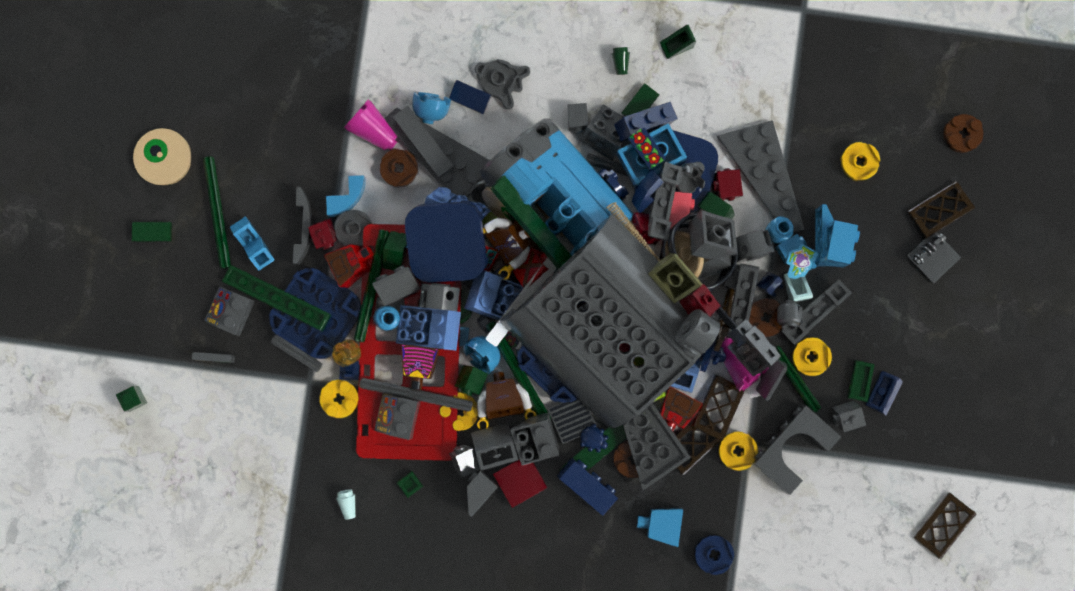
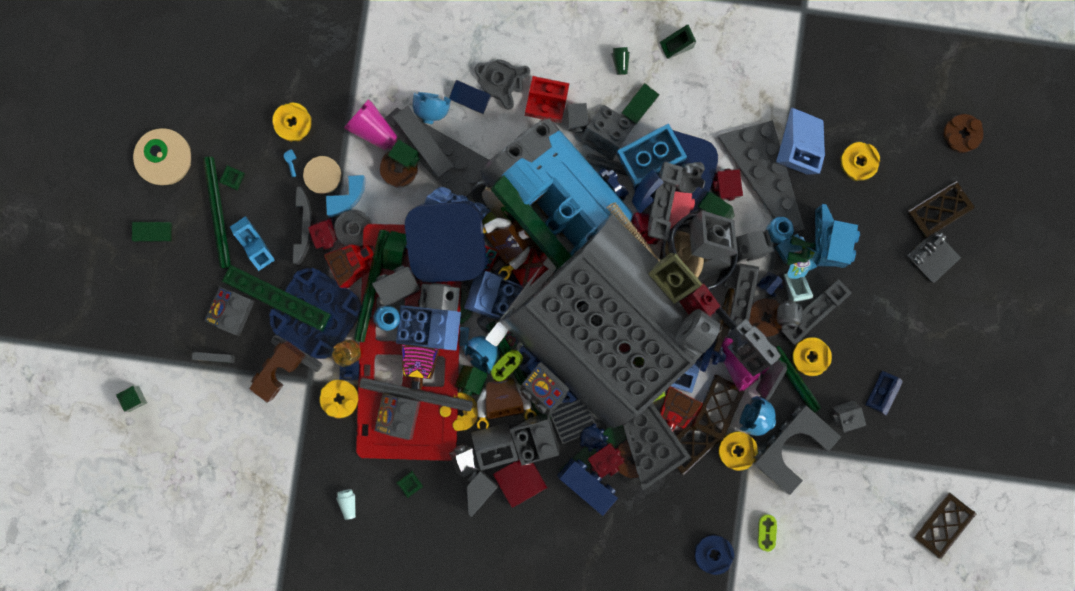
(232, 177): none -> dark green tile
(266, 383): none -> reddish brown arch
(287, 112): none -> yellow plate
(289, 156): none -> dark azure hand
(322, 175): none -> tan tile
(404, 155): none -> dark green brick
(509, 368): none -> lime beam
(544, 389): none -> dark grey slope
(547, 99): none -> red slope
(606, 461): none -> dark red head
(646, 148): tile -> none
(650, 119): dark blue brick -> none
(663, 525): dark azure torso -> none
(757, 417): none -> dark azure cylinder
(772, 532): none -> lime beam
(799, 257): none -> dark green piece
(802, 143): none -> medium blue slope
(860, 381): dark green tile -> none

